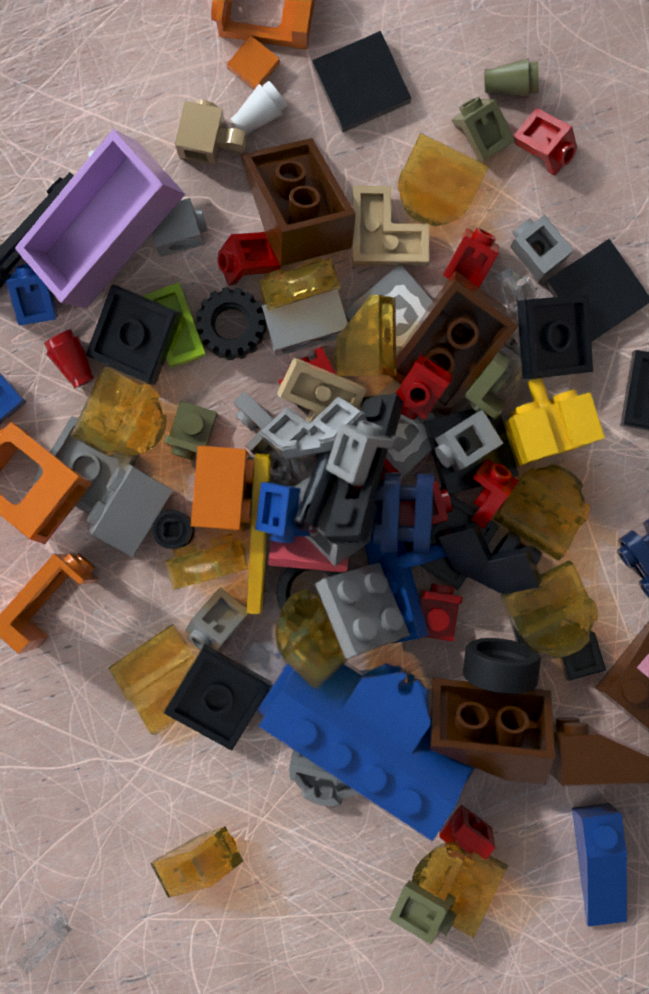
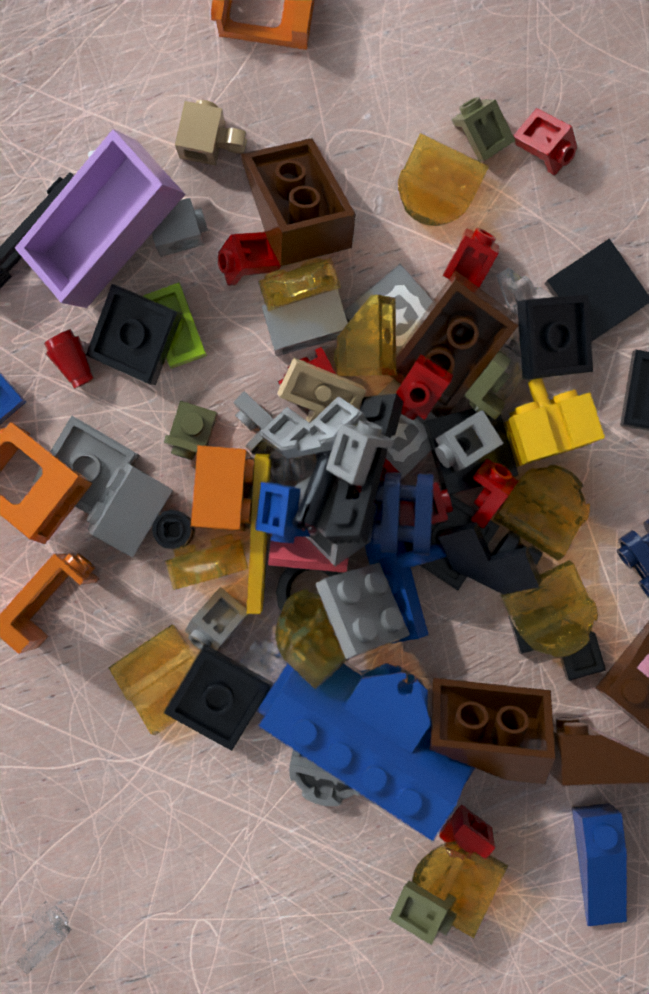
(30, 297): blue bracket -> none
(120, 417): clear yellow slope -> none
(197, 862): clear yellow slope -> none
(223, 301): black tyre -> none
(253, 63): orange tile -> none
(260, 108): white cone -> none
(361, 81): black tile -> none
(377, 239): tan plate -> none
(440, 611): red bracket -> none
(501, 665): black tyre -> none
(513, 79): olive cone -> none
(543, 233): light grey brick -> none

